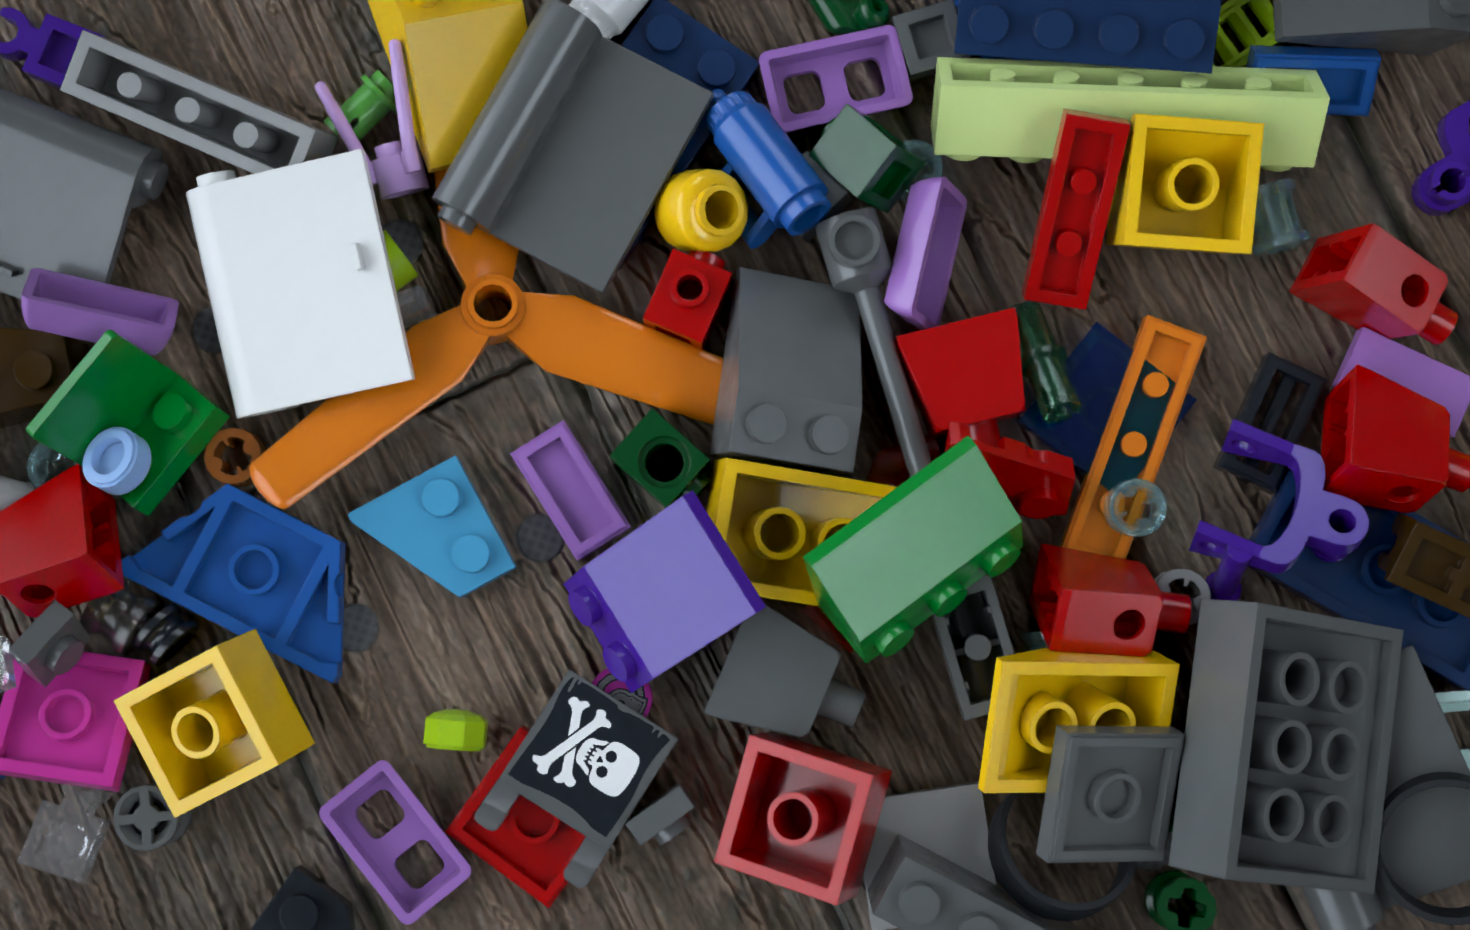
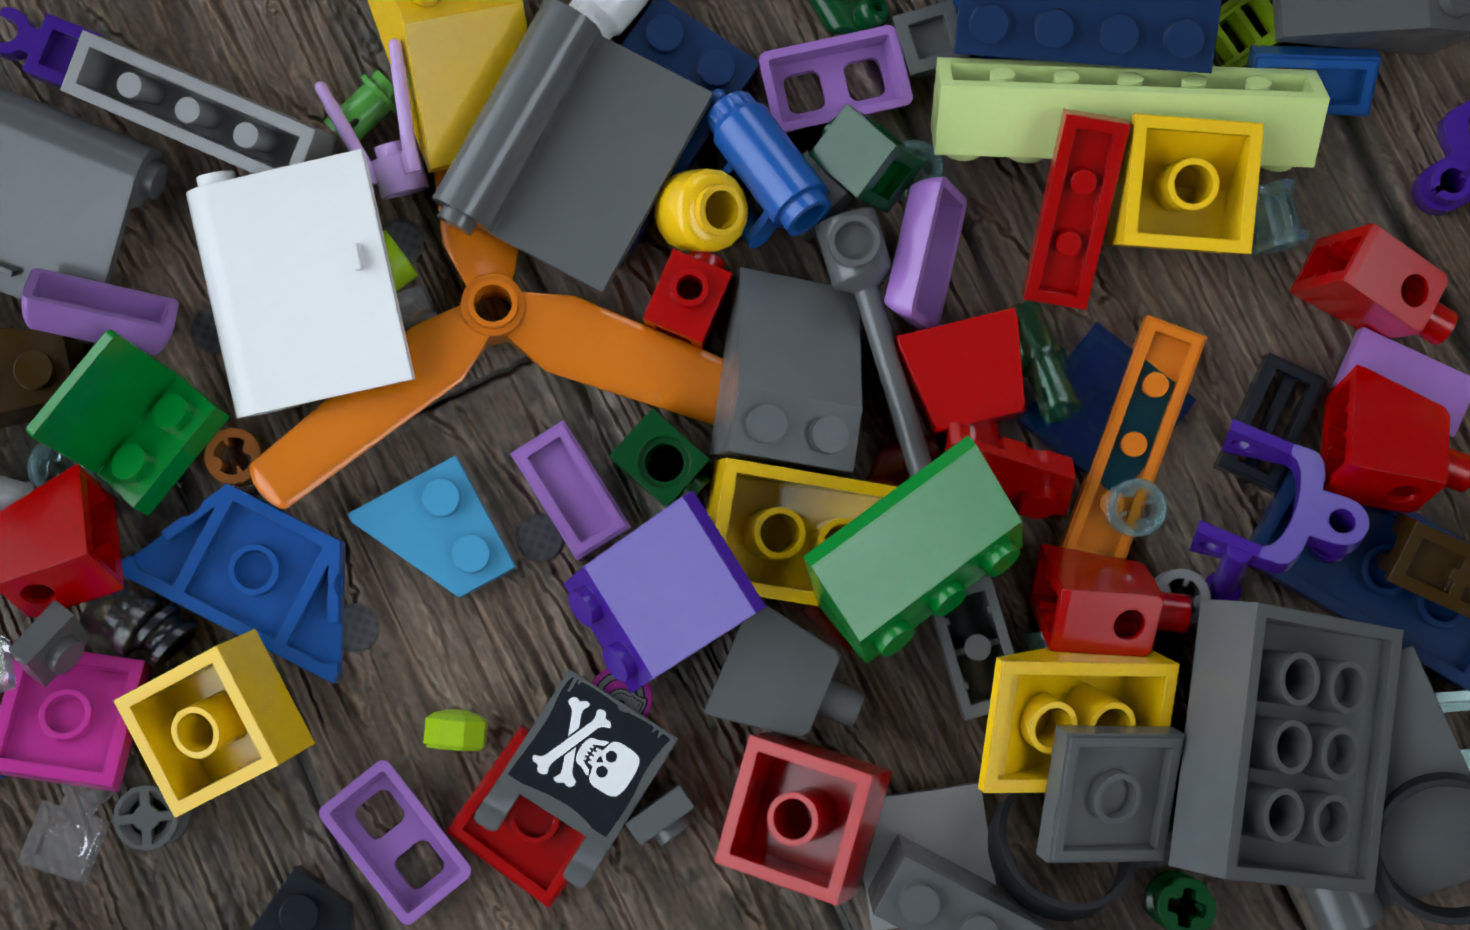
(116, 461): light blue tile -> none

